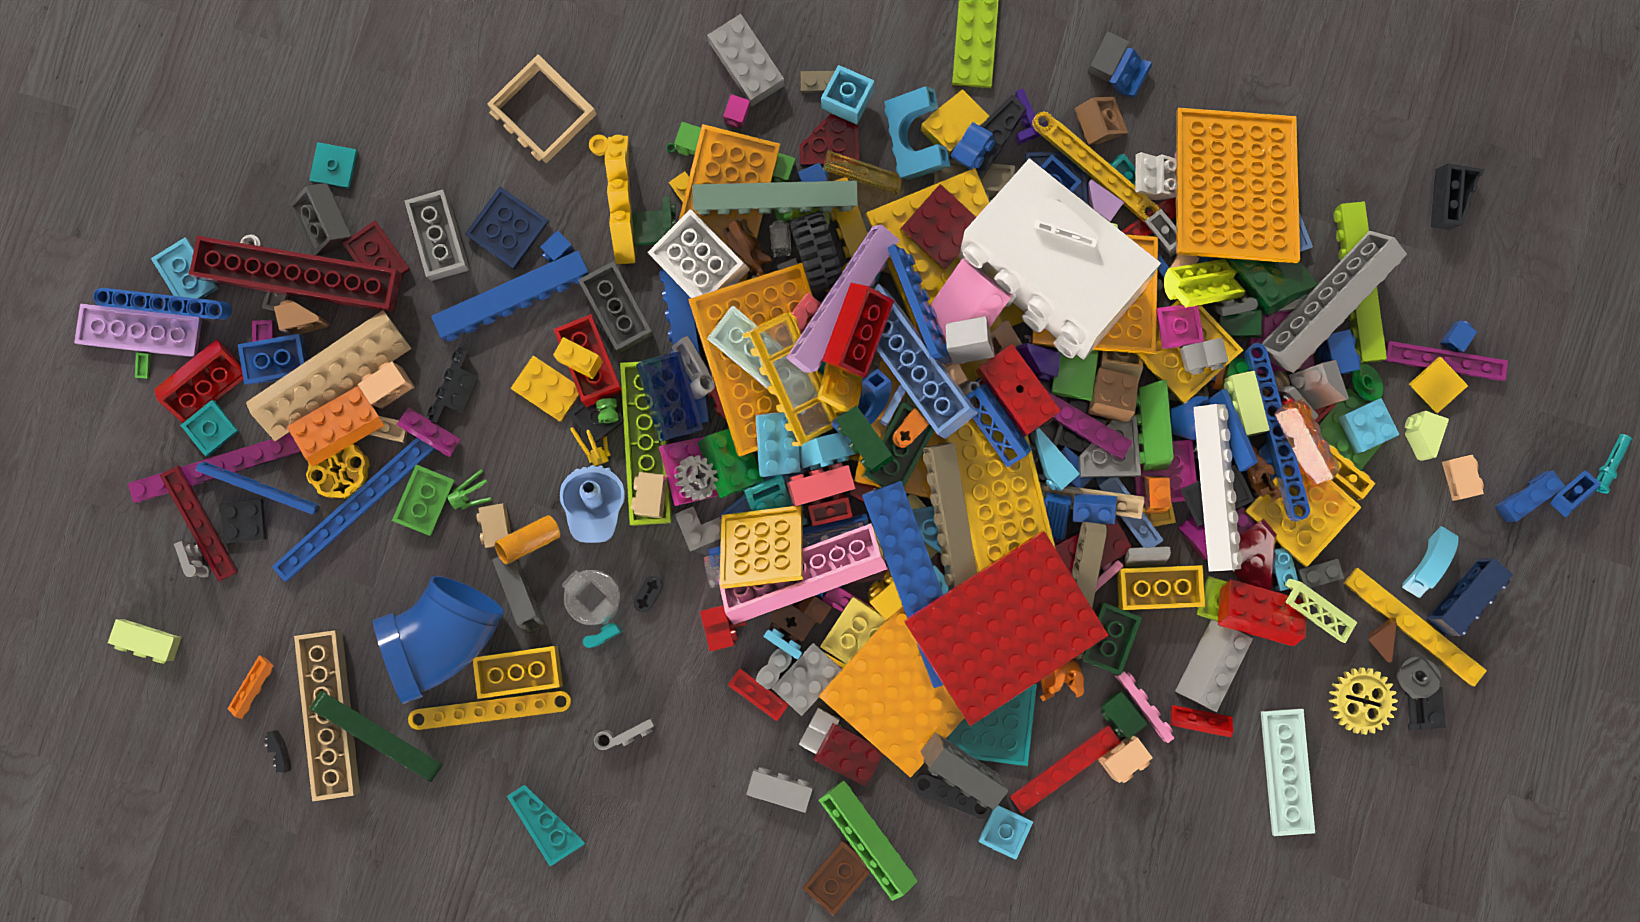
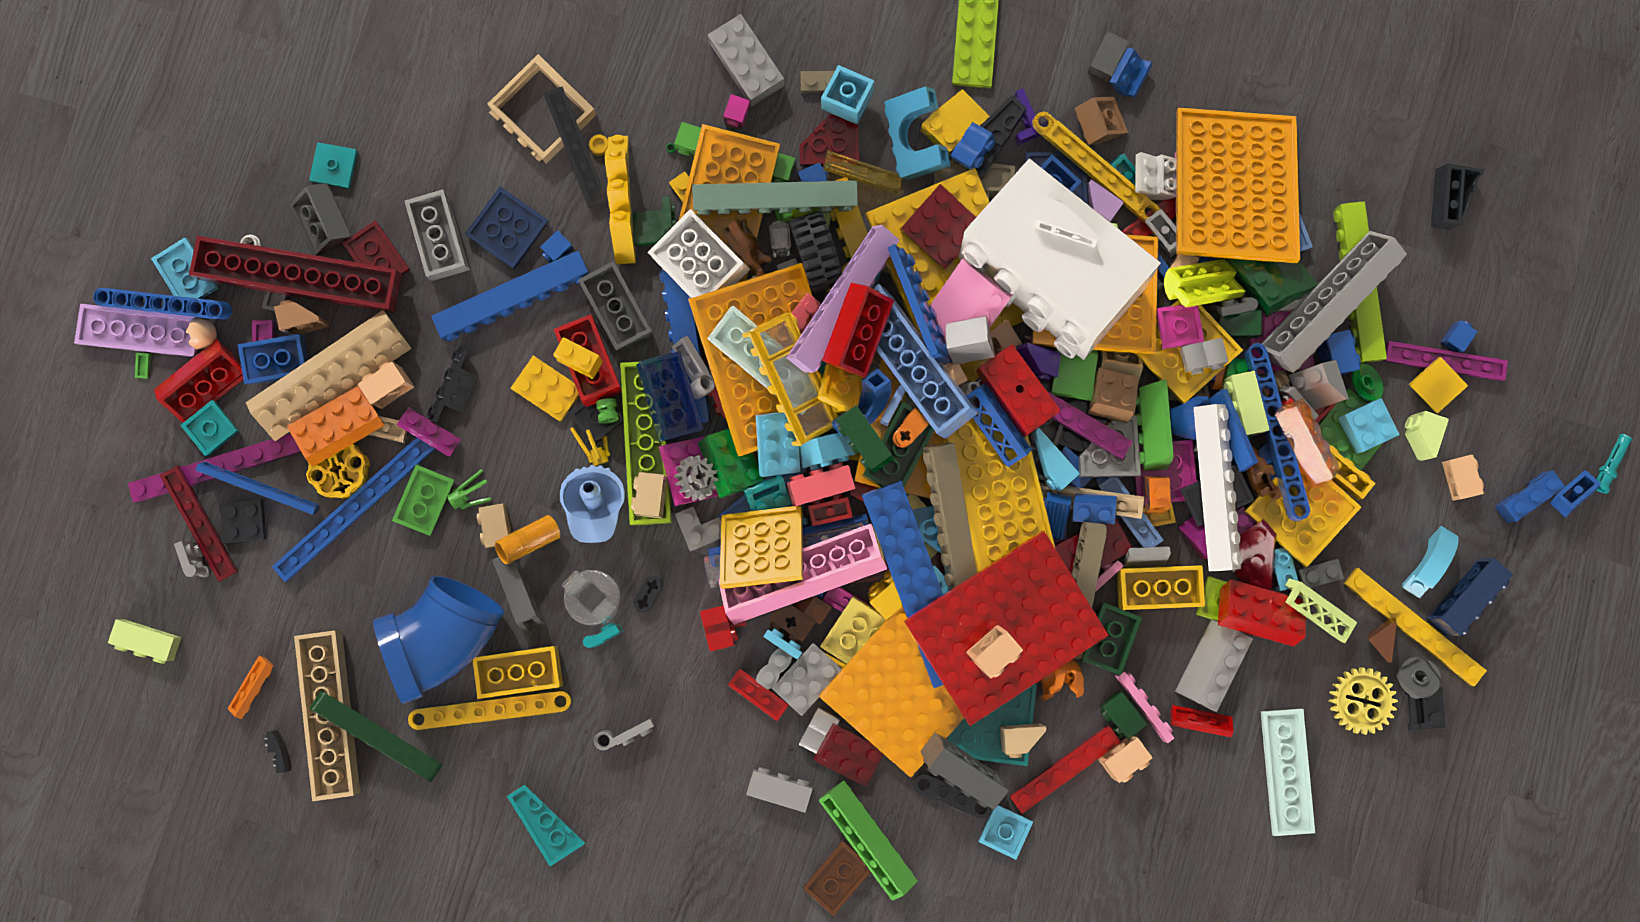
(202, 332): none -> light nougat hair
(575, 146): none -> black plate
(995, 651): none -> light nougat brick
(1020, 738): none -> tan slope

